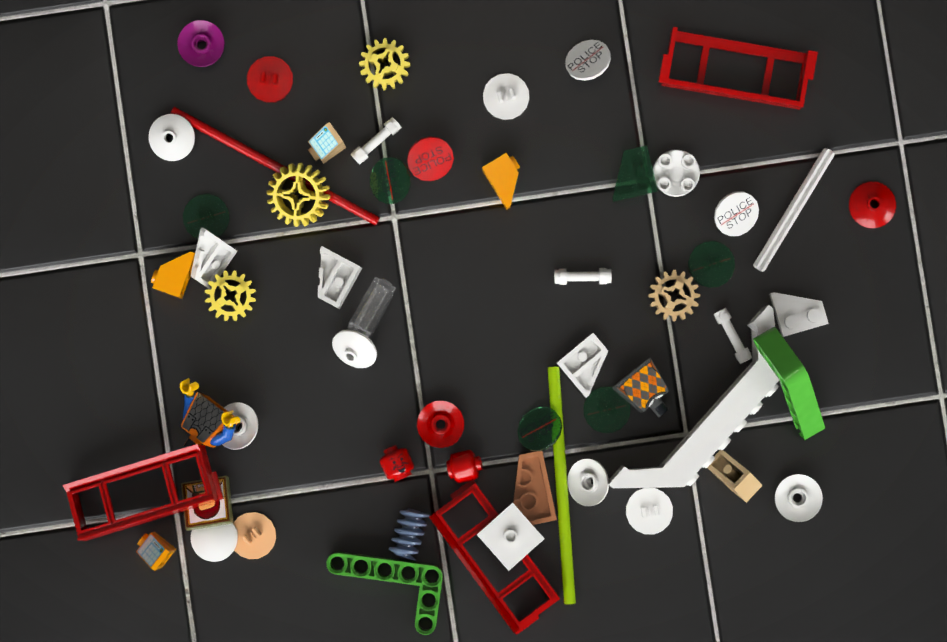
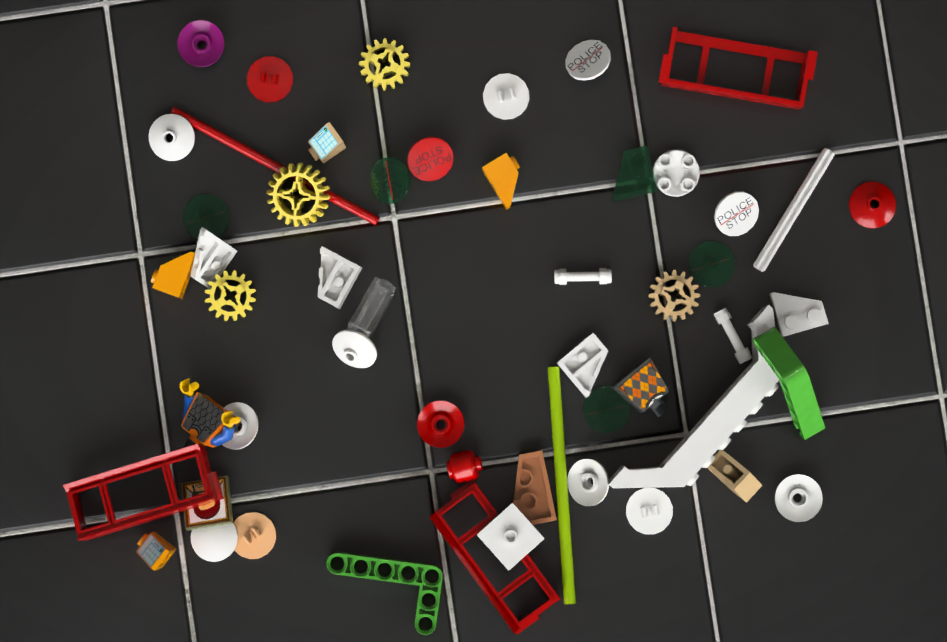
(391, 127): white bar -> none
(396, 463): red head -> none
(408, 533): sand blue piece -> none
(539, 428): clear green piece -> none

